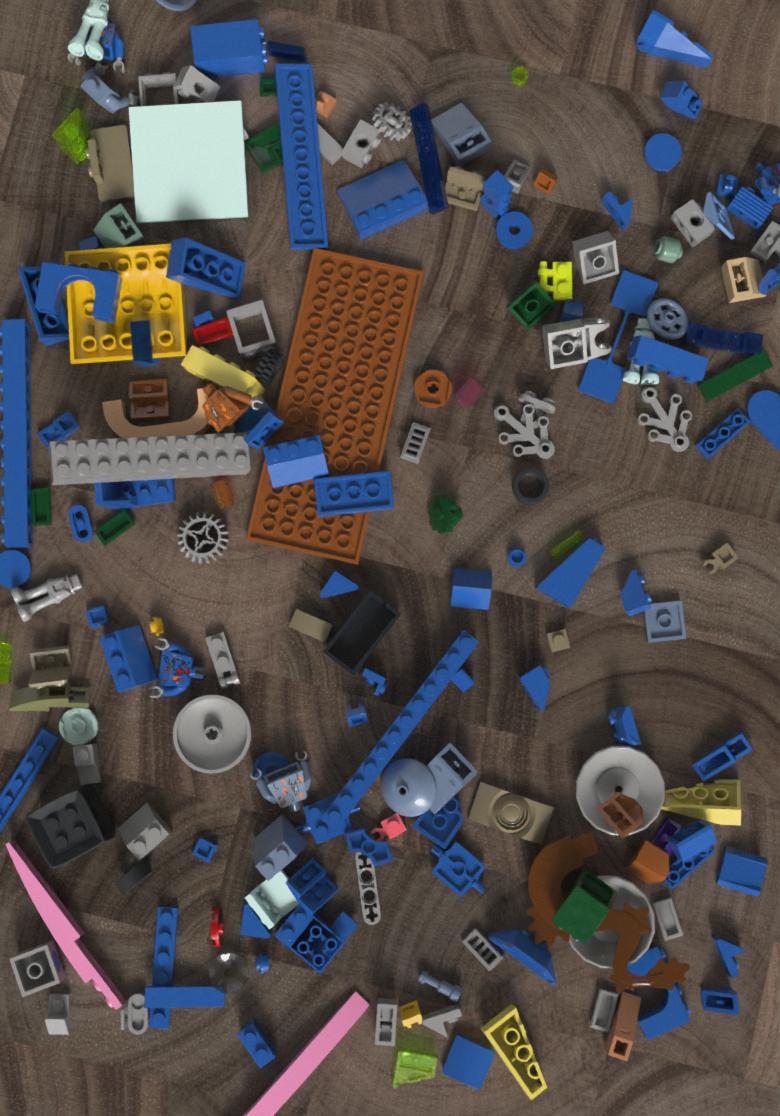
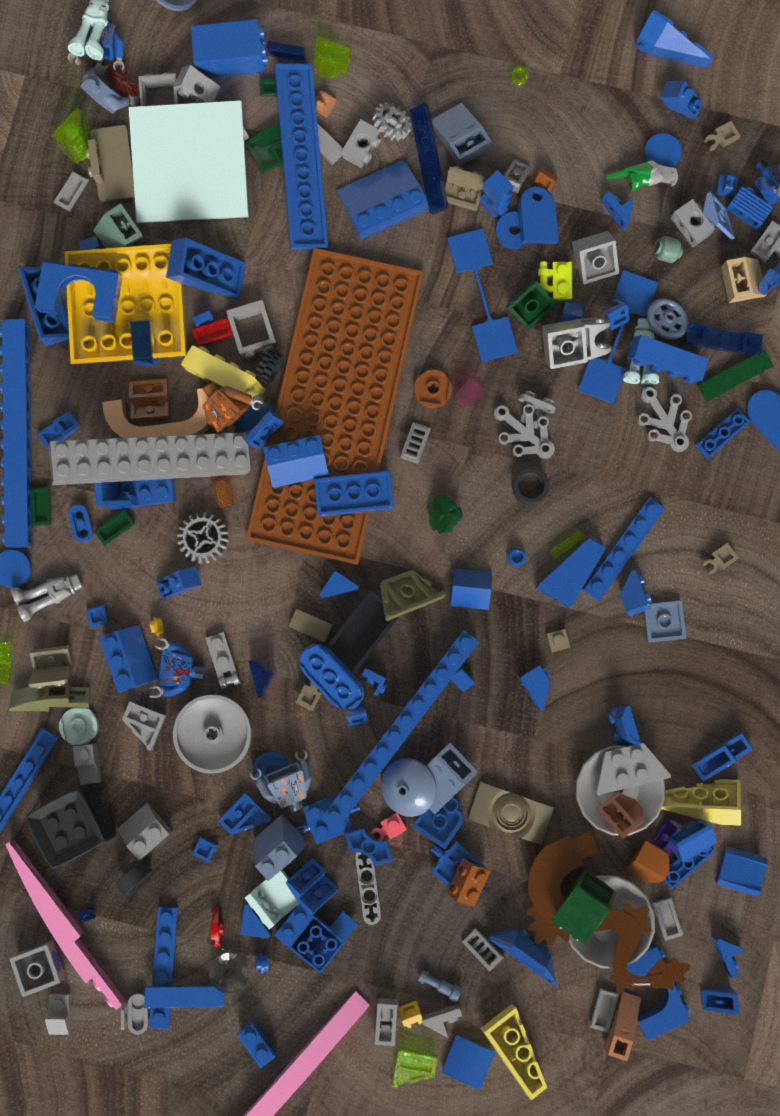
(71, 191): none -> light grey tile
(86, 914): none -> clear blue bush
(123, 83): none -> clear red pin
(144, 723): none -> light grey wing
(178, 582): none -> blue slope
(244, 815): none -> blue wing
(261, 677): none -> clear blue slope
(308, 696): none -> dark tan plate
(330, 58): none -> clear neon green slope
(331, 676): none -> blue tile
(407, 593): none -> olive wing
(468, 882): none -> dark orange bracket
(493, 337): none -> blue hinge
(538, 218): none -> blue tile
(618, 314): none -> blue bracket
(623, 549): none -> blue plate
(629, 768): none -> light grey wing
(647, 175): none -> animal
(723, 135): none -> dark tan plate

